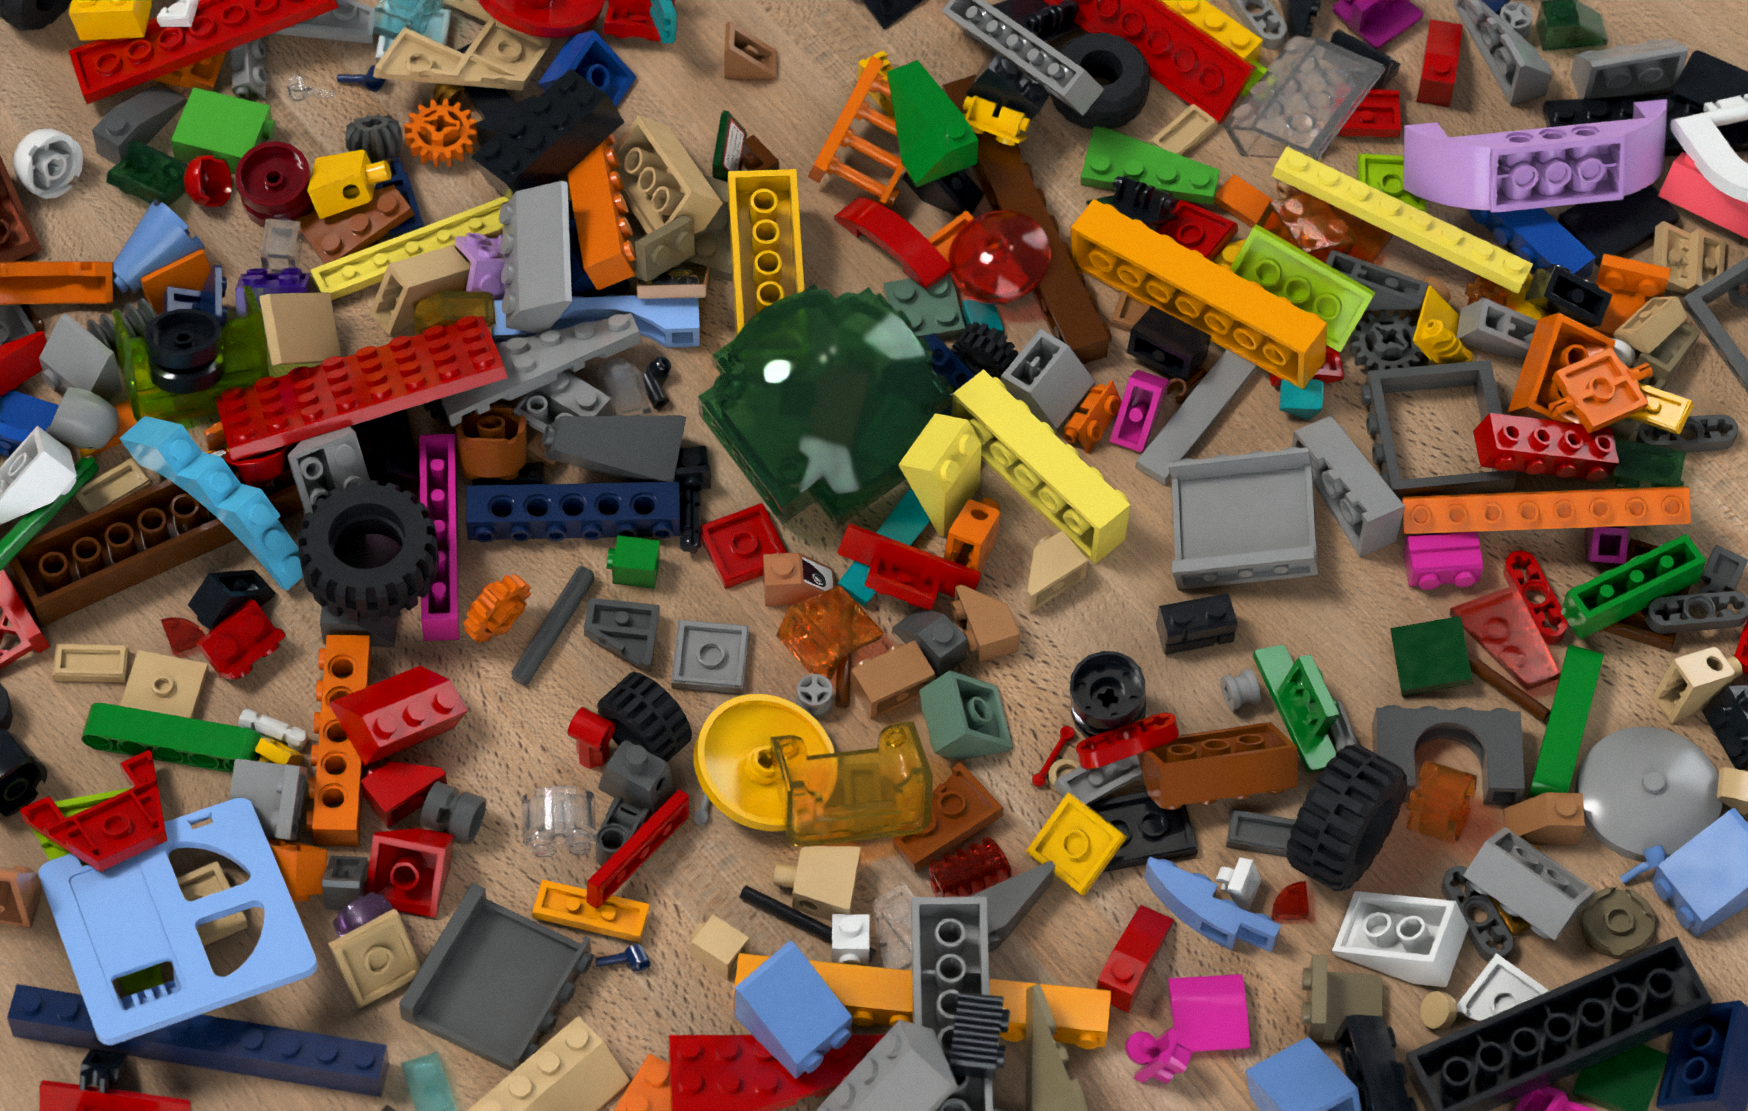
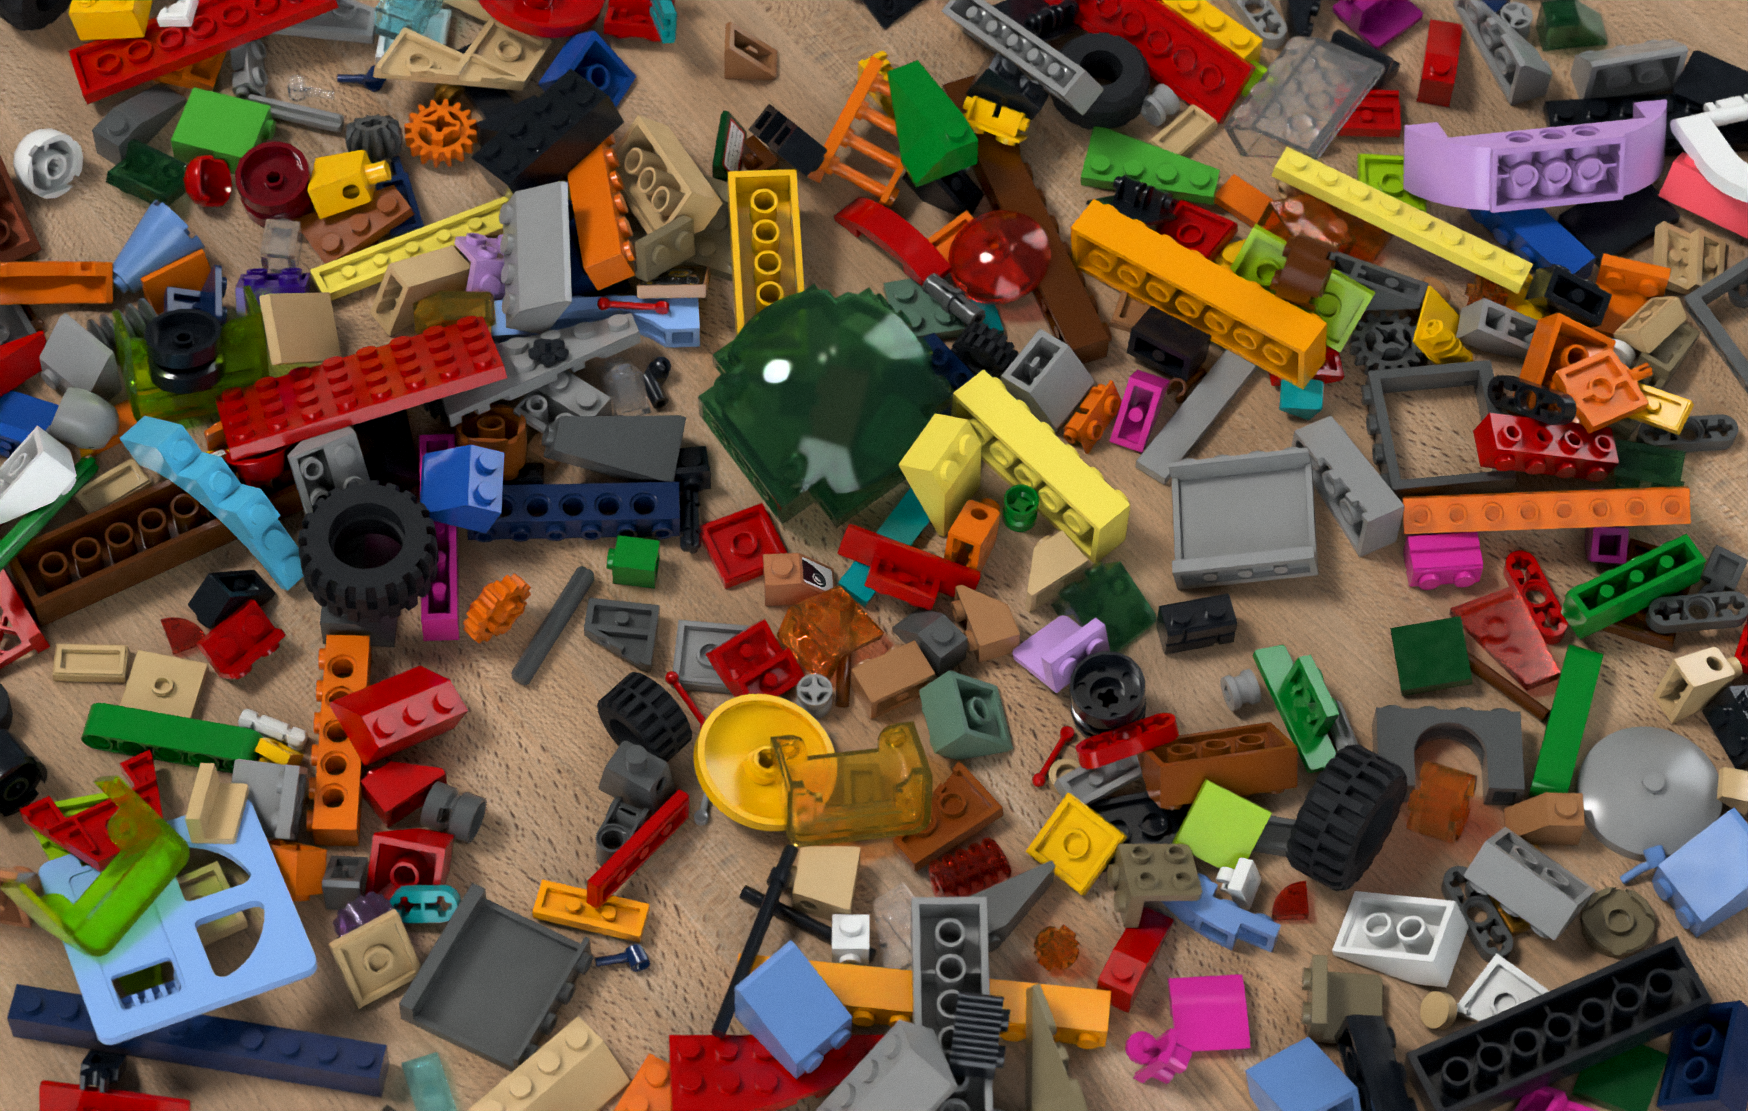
(124, 890): none -> clear neon green windscreen
(215, 808): none -> tan panel
(301, 114): none -> light grey axle
(425, 894): none -> teal beam
(463, 486): none -> blue slope
(548, 351): none -> black plant
(559, 821): clear brick -> none
(591, 736): red piece -> none
(660, 307): none -> red hinge
(672, 678): none -> red hinge
(718, 945): tan brick -> none
(755, 663): none -> red slope
(777, 882): none -> black bar
(788, 140): none -> black arch
(953, 300): none -> dark grey pin
(1020, 508): none -> green wheel
(1056, 948): none -> clear orange gear
(1059, 648): none -> lavender bracket
(1111, 598): none -> clear green bracket
(1151, 874): none -> dark tan bracket
(1160, 104): none -> light grey wheel
(1221, 826): none -> lime tile
(1305, 271): none -> reddish brown brick
(1544, 397): none -> black beam

